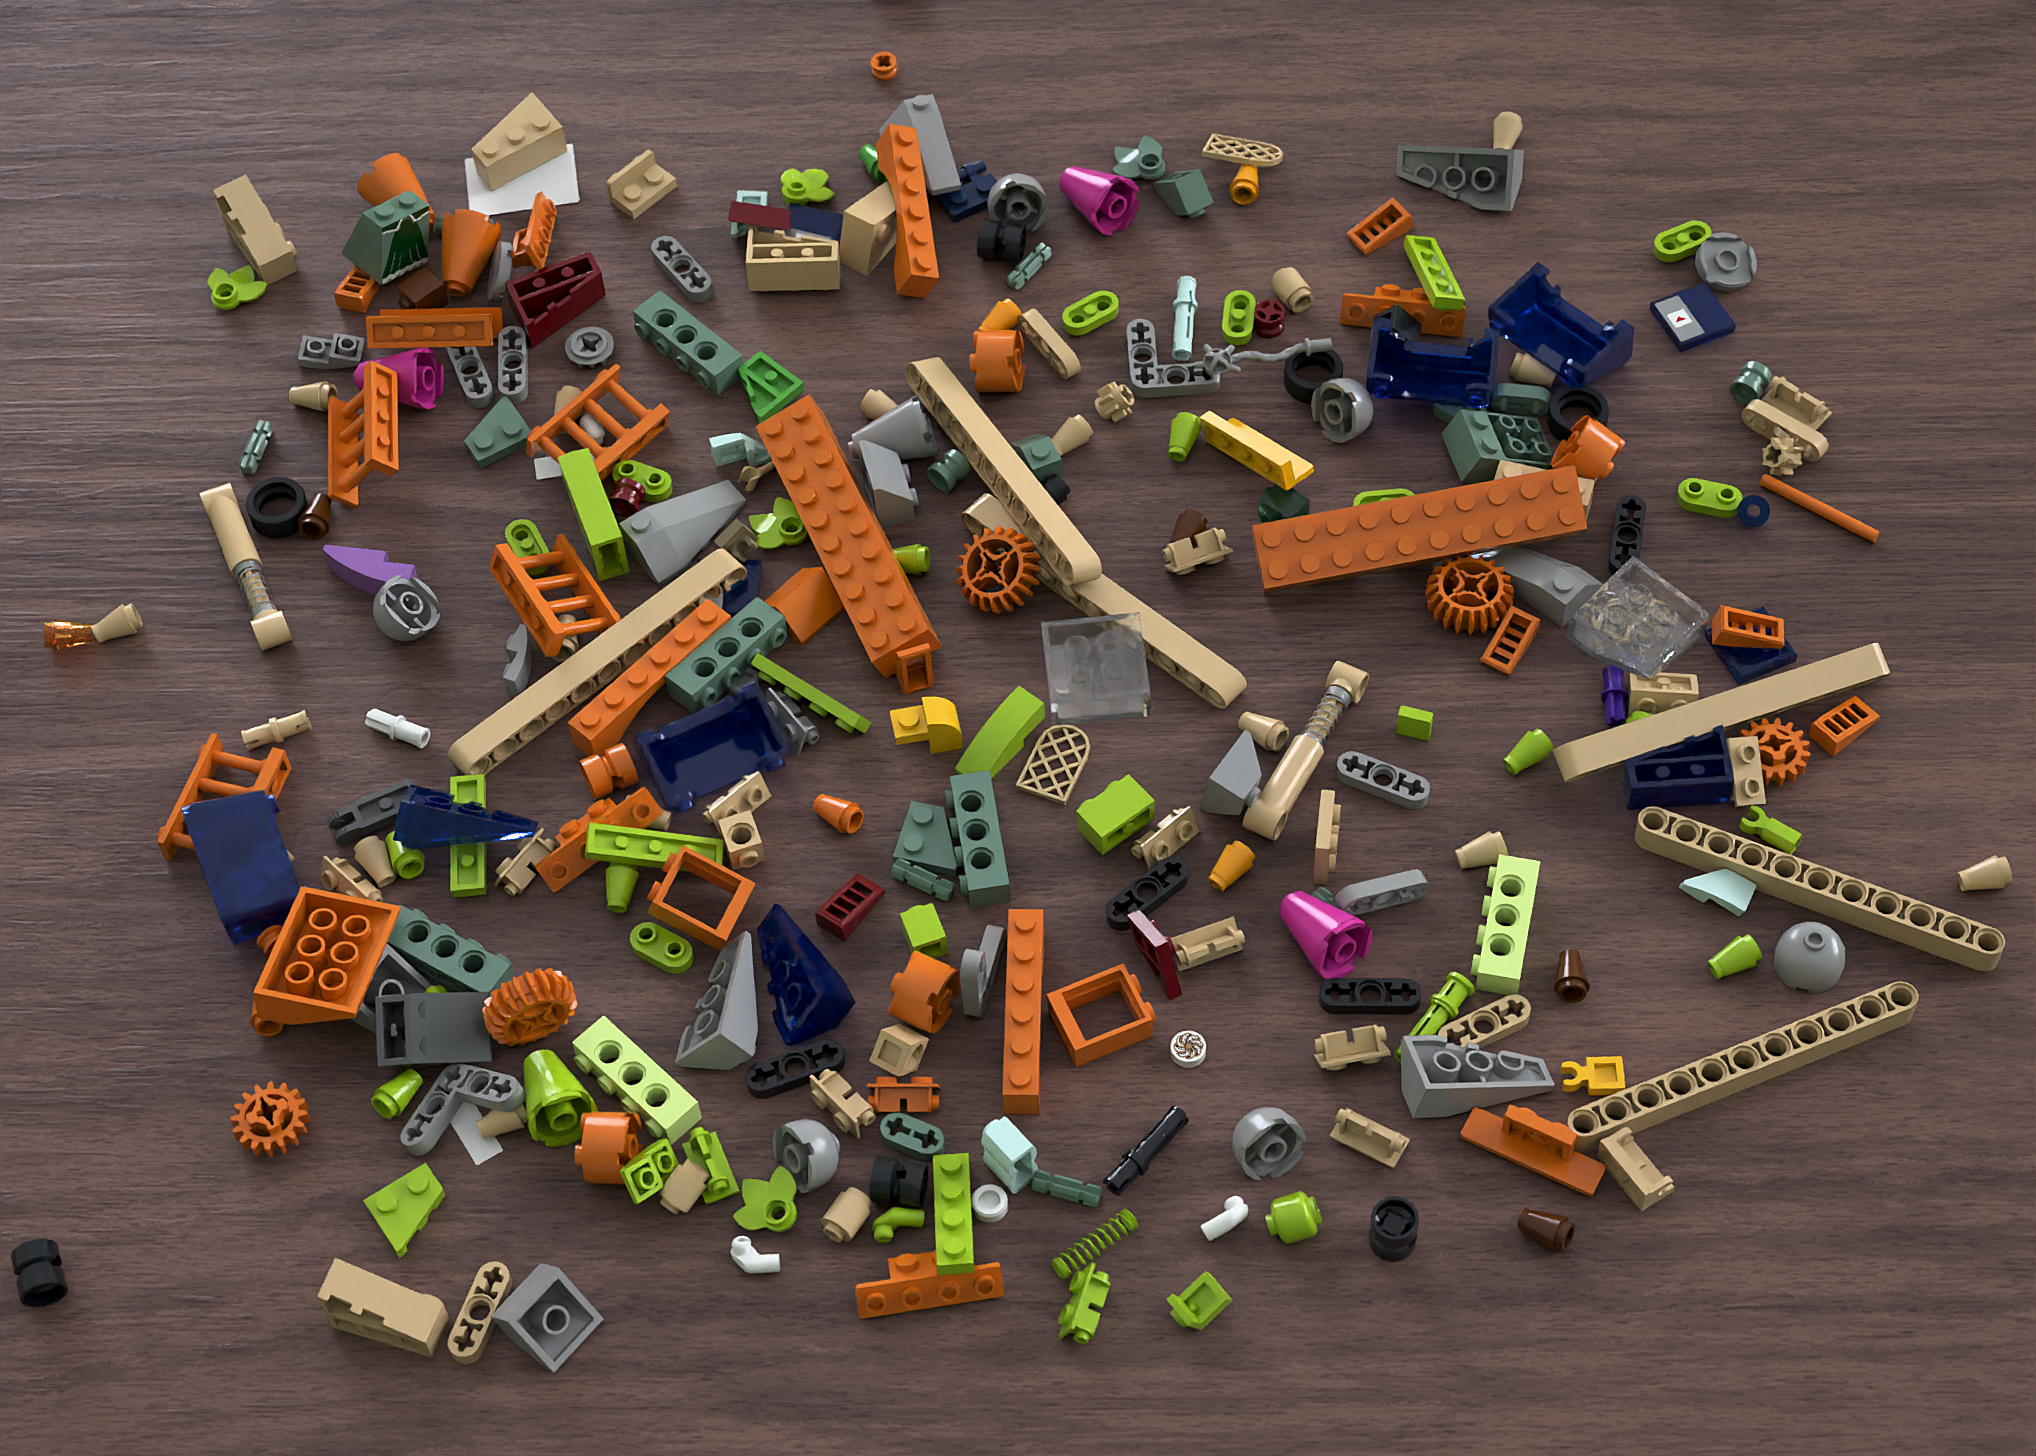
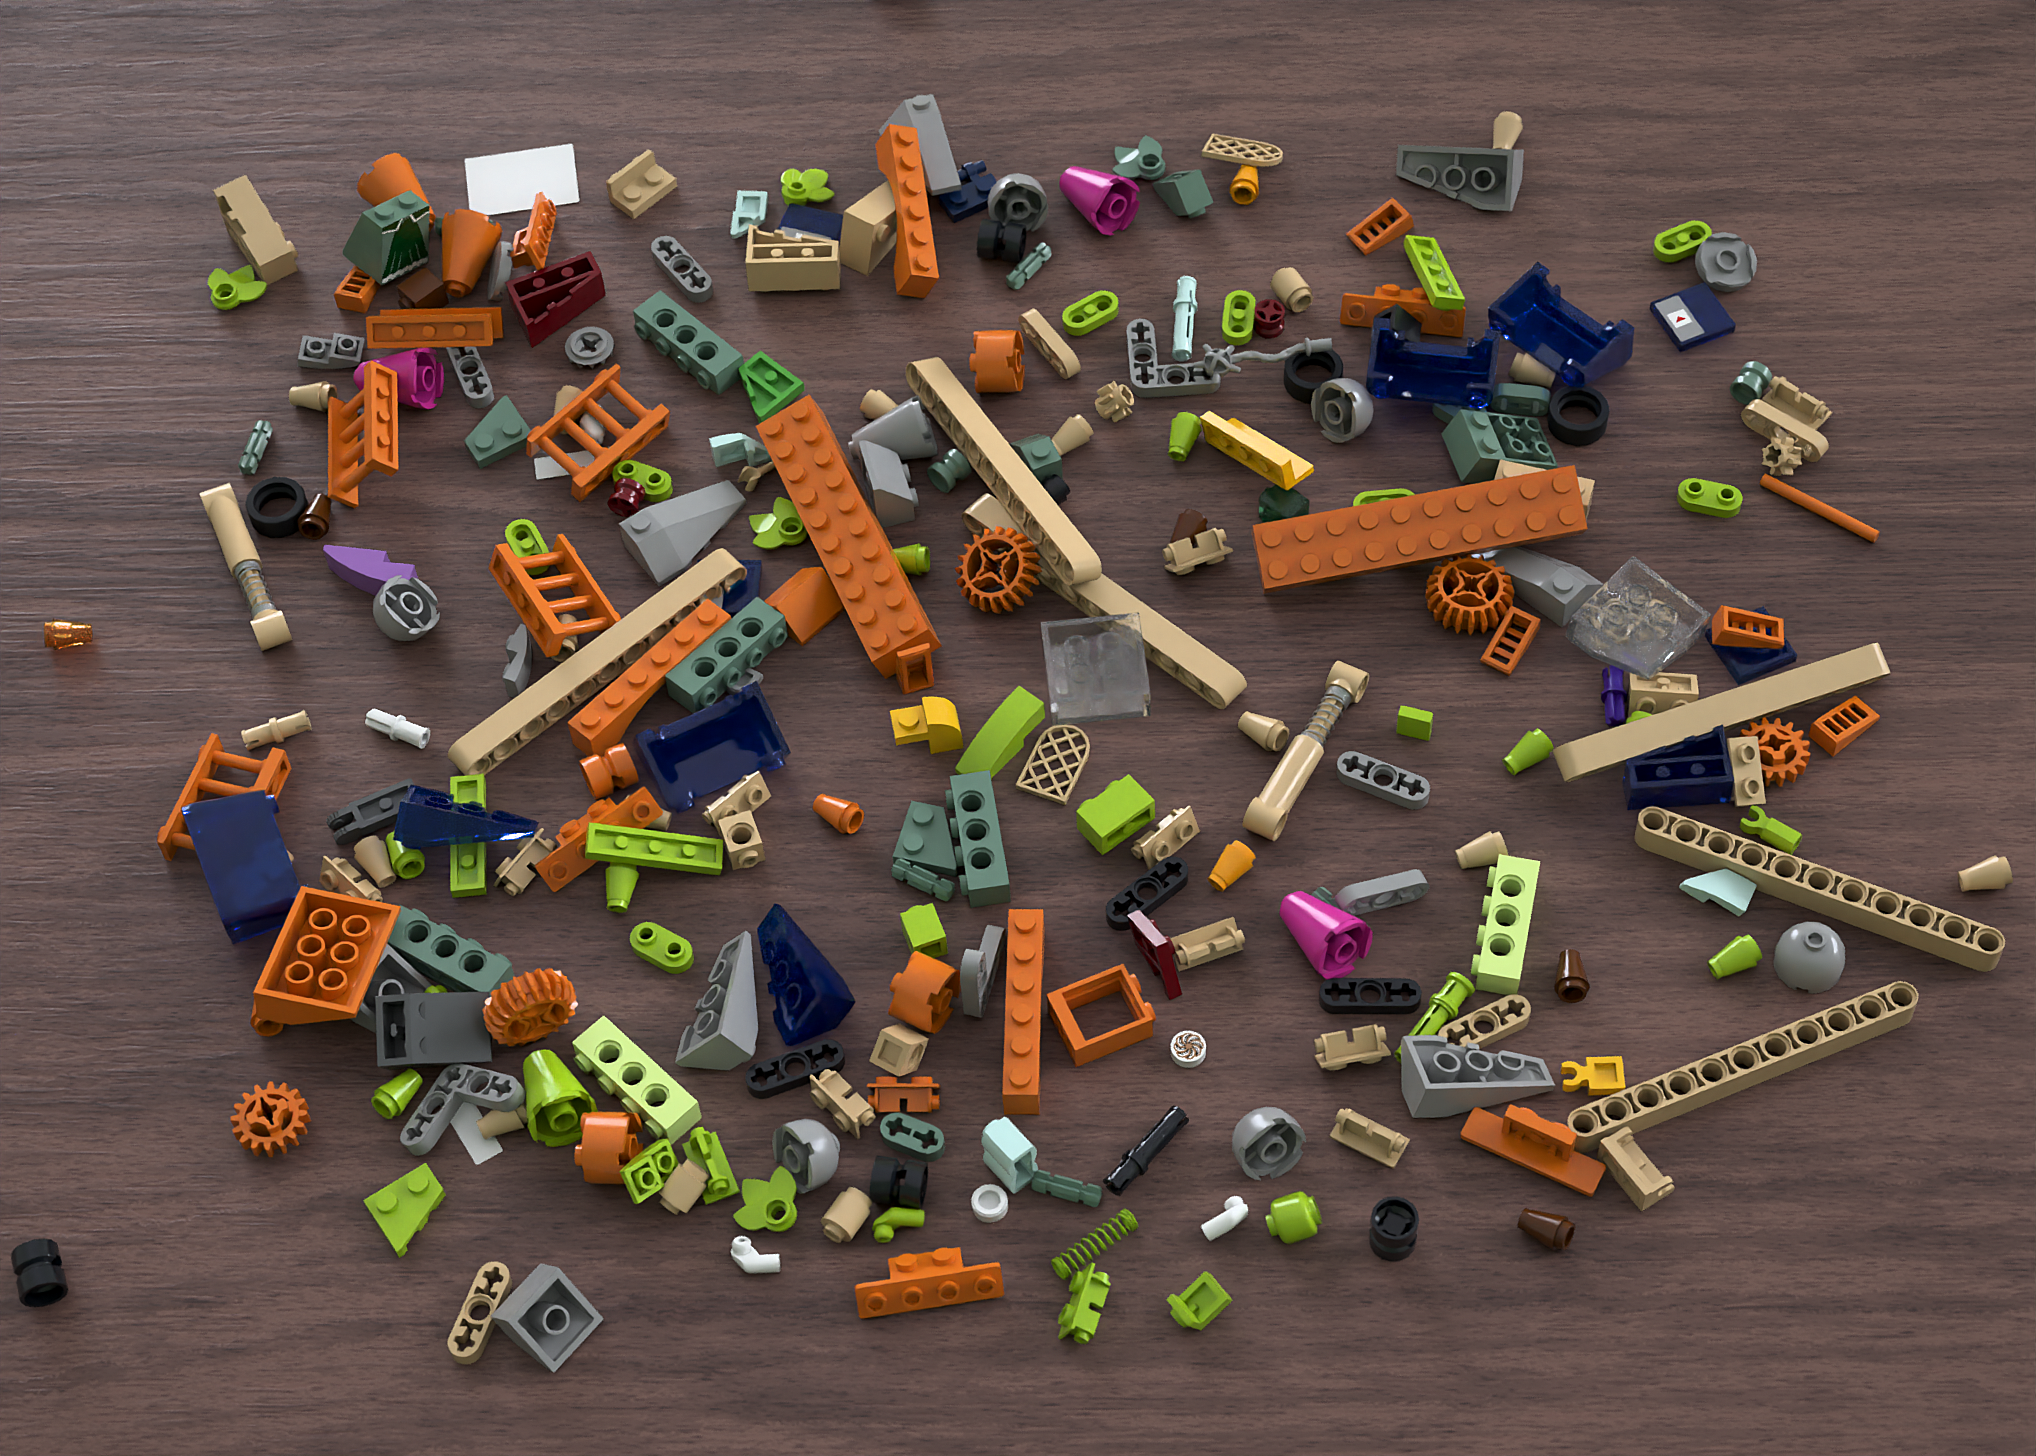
(119, 623): tan cone -> none
(268, 939): orange bush -> none
(381, 1309): tan wedge -> none
(506, 355): light grey beam -> none
(519, 143): tan wedge -> none
(594, 514): lime slope -> none
(713, 873): orange window -> none
(737, 540): dark tan tile -> none
(760, 215): dark red slope -> none
(794, 730): light grey hinge -> none
(820, 702): lime plate -> none
(844, 927): dark red slope -> none
(869, 158): bright green cone -> none
(884, 73): orange bush -> none
(953, 1214): lime plate -> none
(1002, 317): light orange cone -> none
(1234, 780): light grey slope -> none
(1326, 837): tan plate -> none
(1588, 449): orange brick -> none
(1621, 525): black beam -> none
(1749, 520): clear blue plate -> none

